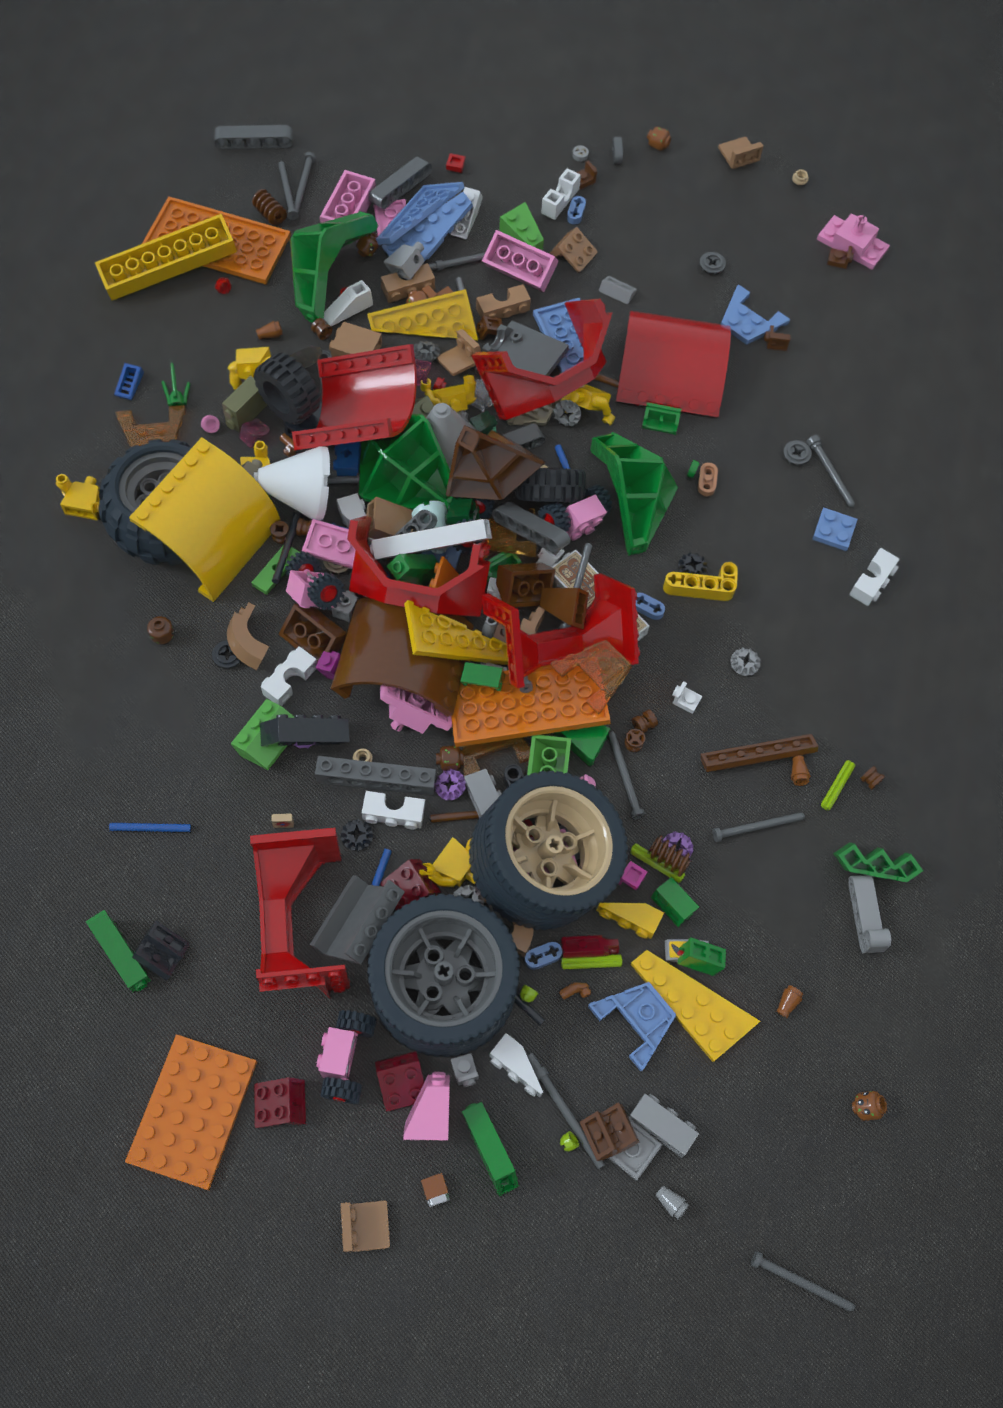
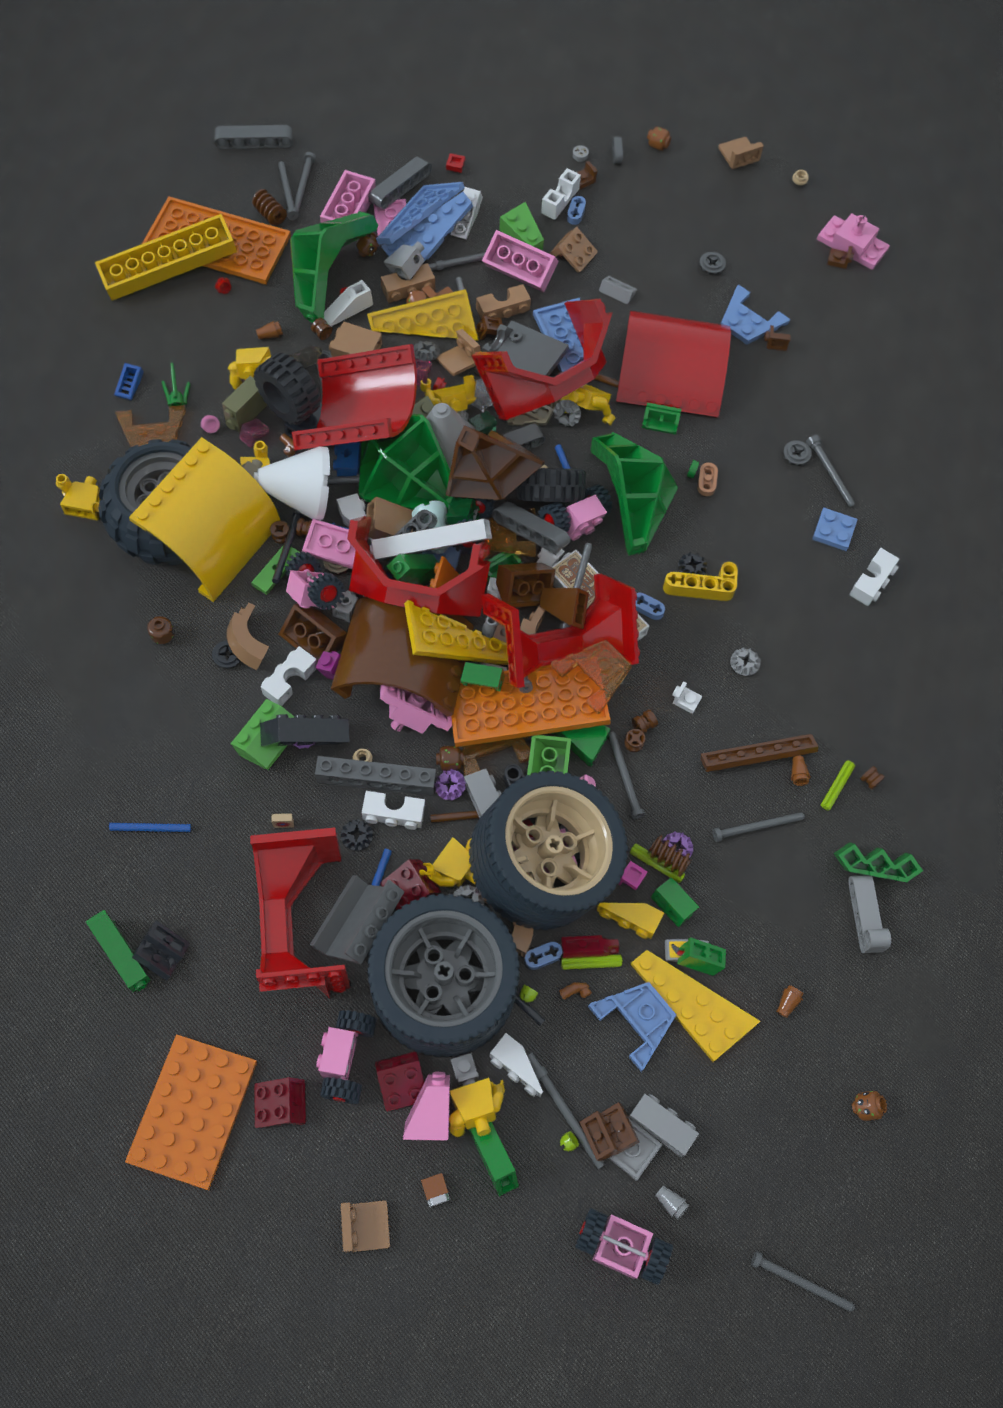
(475, 1106): none -> yellow torso
(624, 1247): none -> brick

